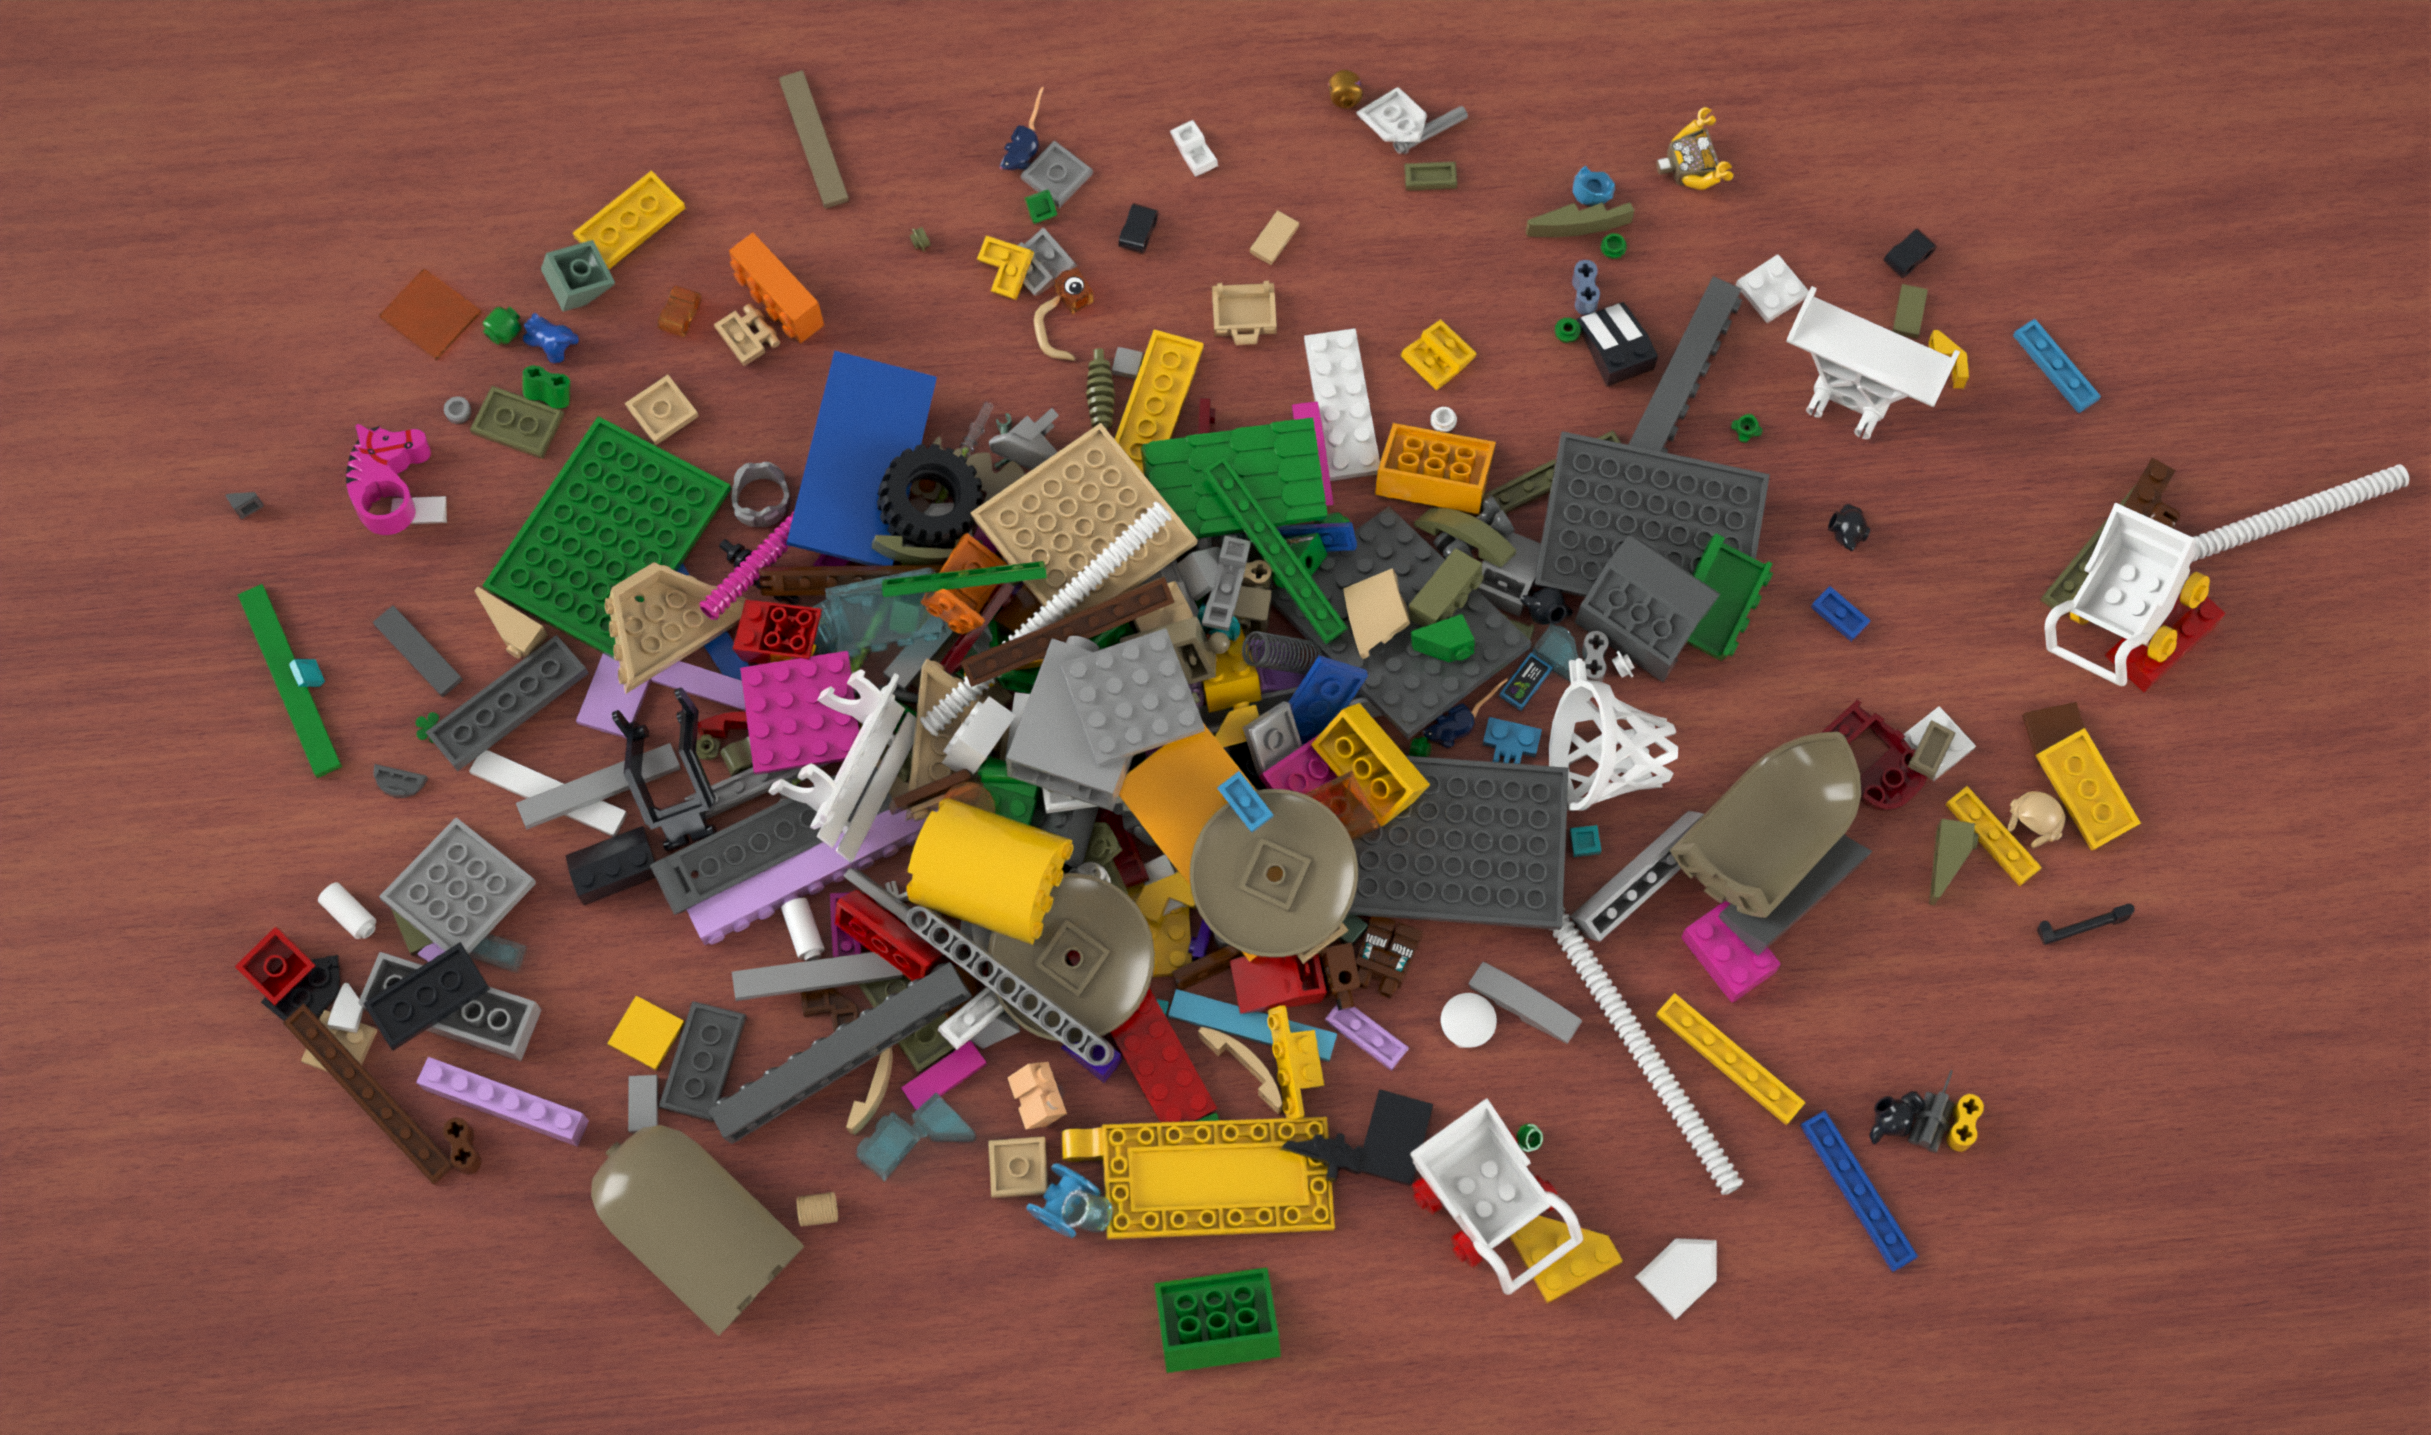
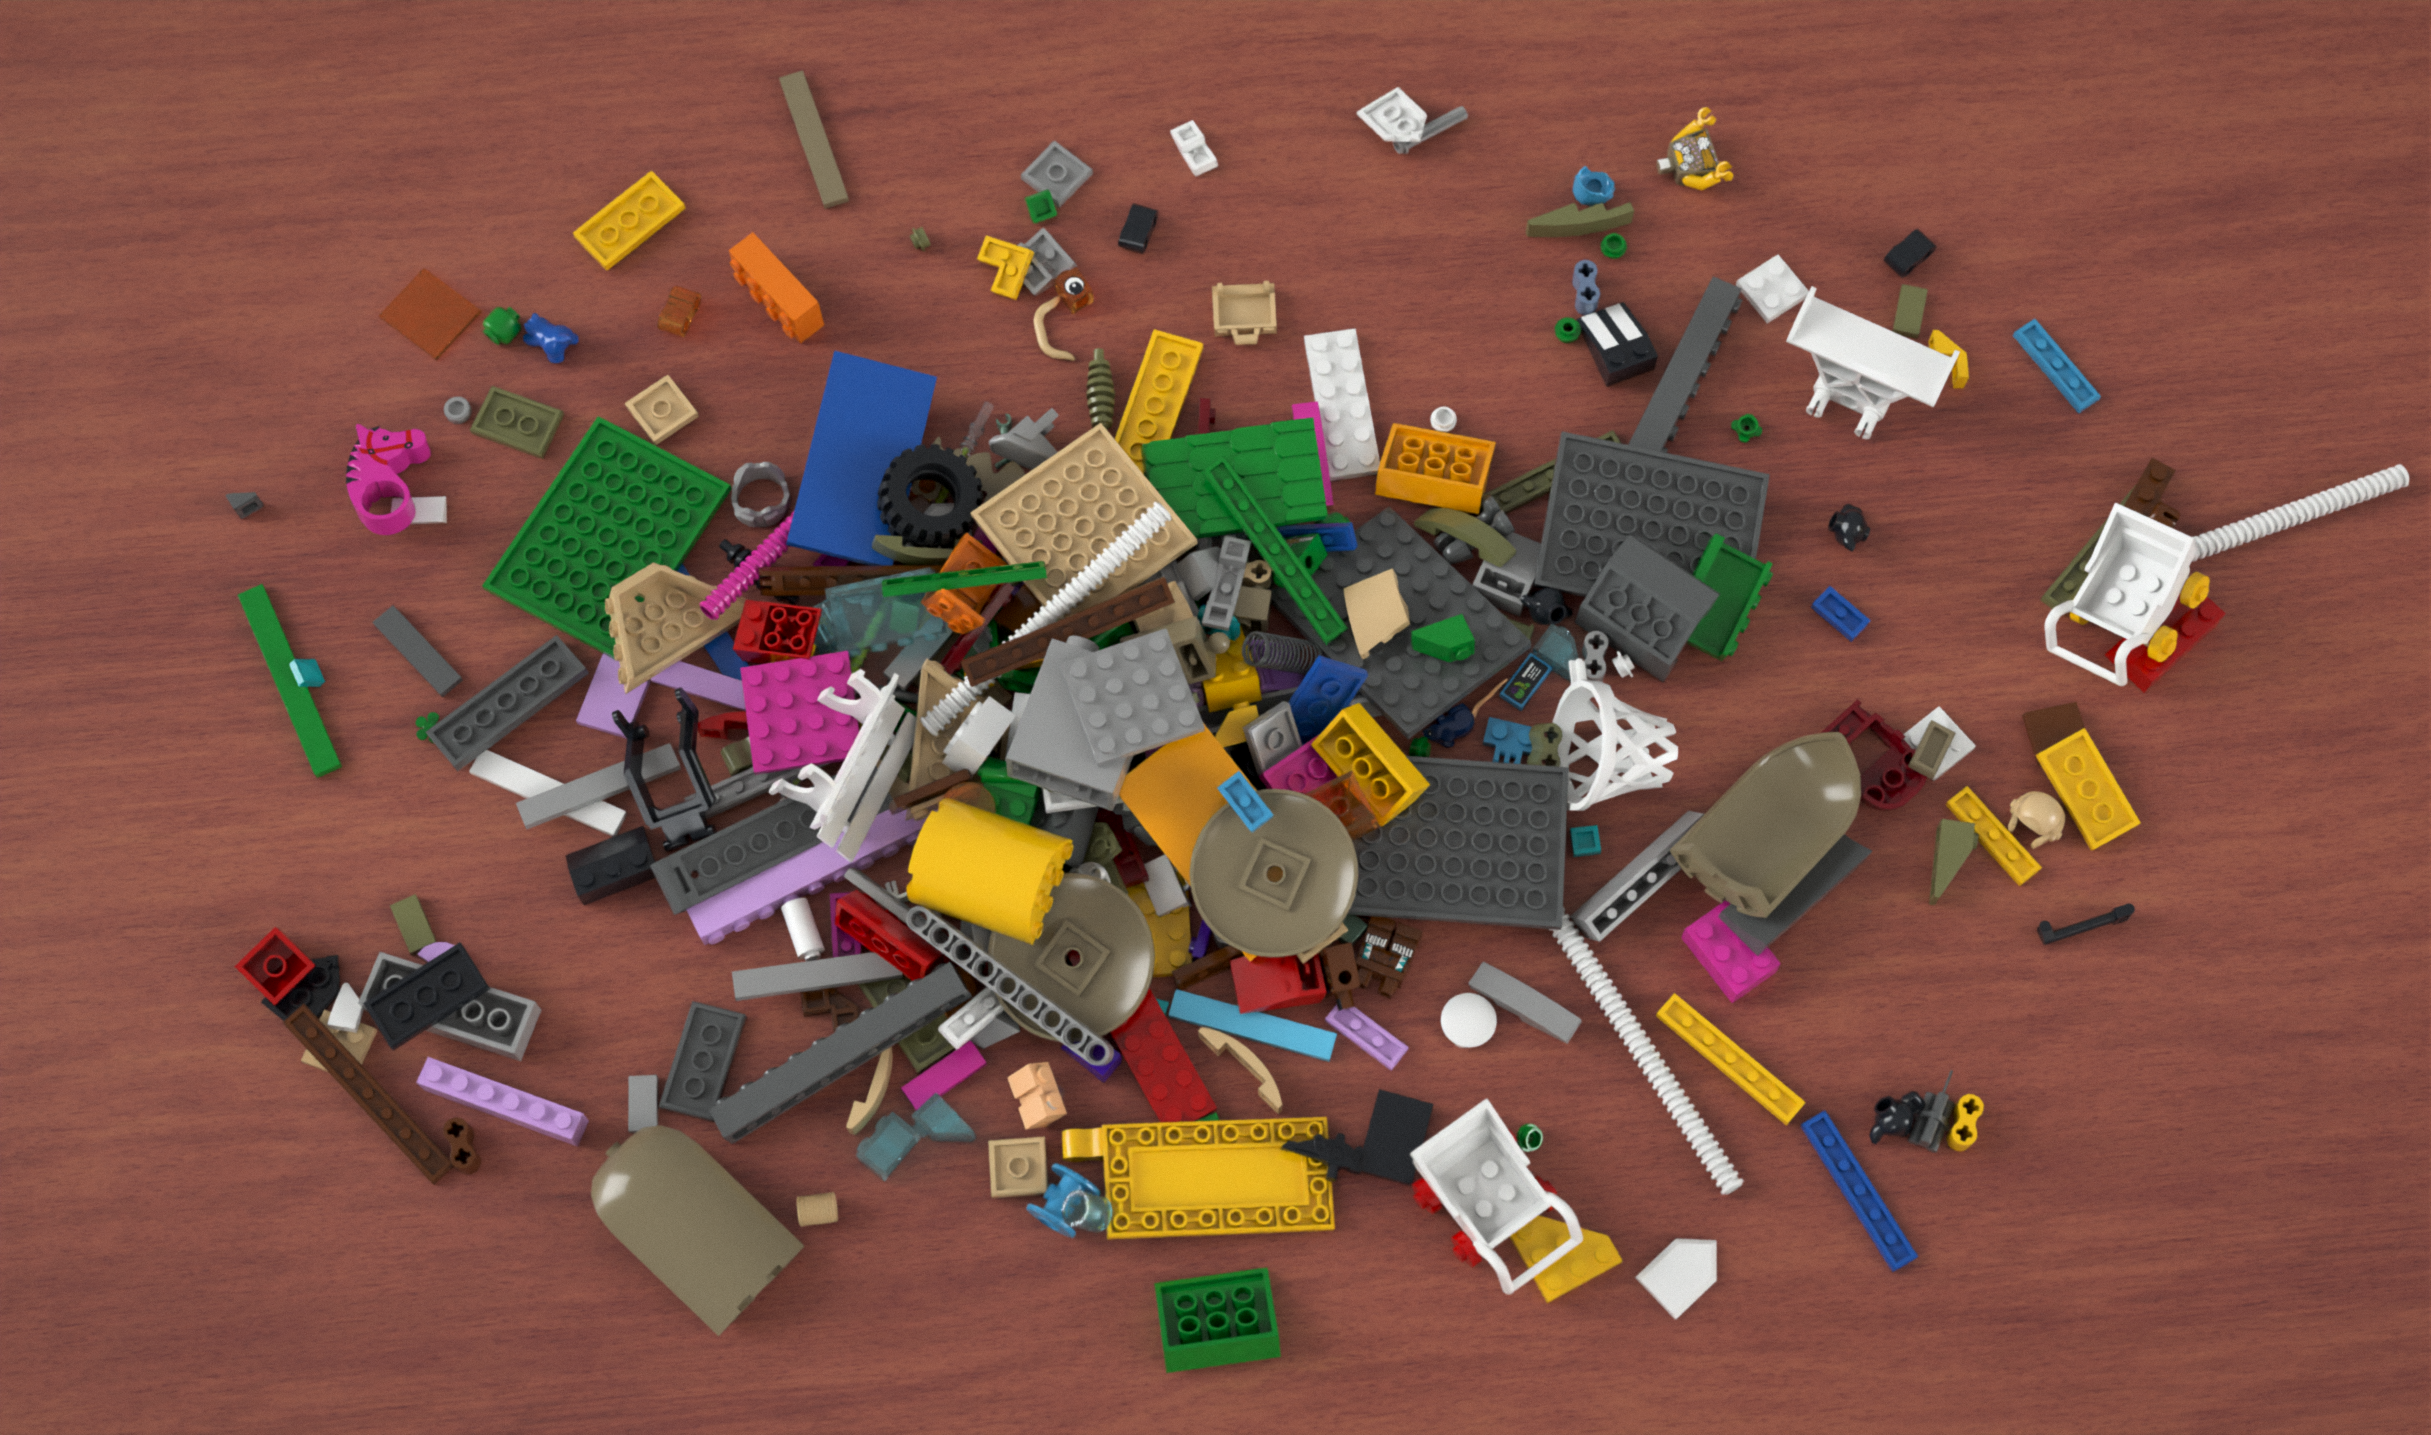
(347, 911): white brick -> none
(398, 782): dark grey tile -> none
(457, 888): light grey plate -> none
(499, 953): clear light blue plate -> none
(517, 630): tan slope -> none
(546, 387): green axle -> none
(576, 274): sand green slope -> none
(646, 1033): yellow tile -> none
(712, 752): olive plate -> none
(741, 339): tan plate -> none
(1023, 144): dark blue animal -> none
(1127, 363): light grey tile -> none
(1157, 895): yellow tile -> none
(1274, 237): tan tile -> none
(1296, 1061): yellow bracket -> none
(1345, 87): pearl gold head -> none
(1430, 176): olive tile -> none
(1438, 354): yellow slope -> none
(1446, 589): olive brick -> none
(1545, 747): none -> olive axle

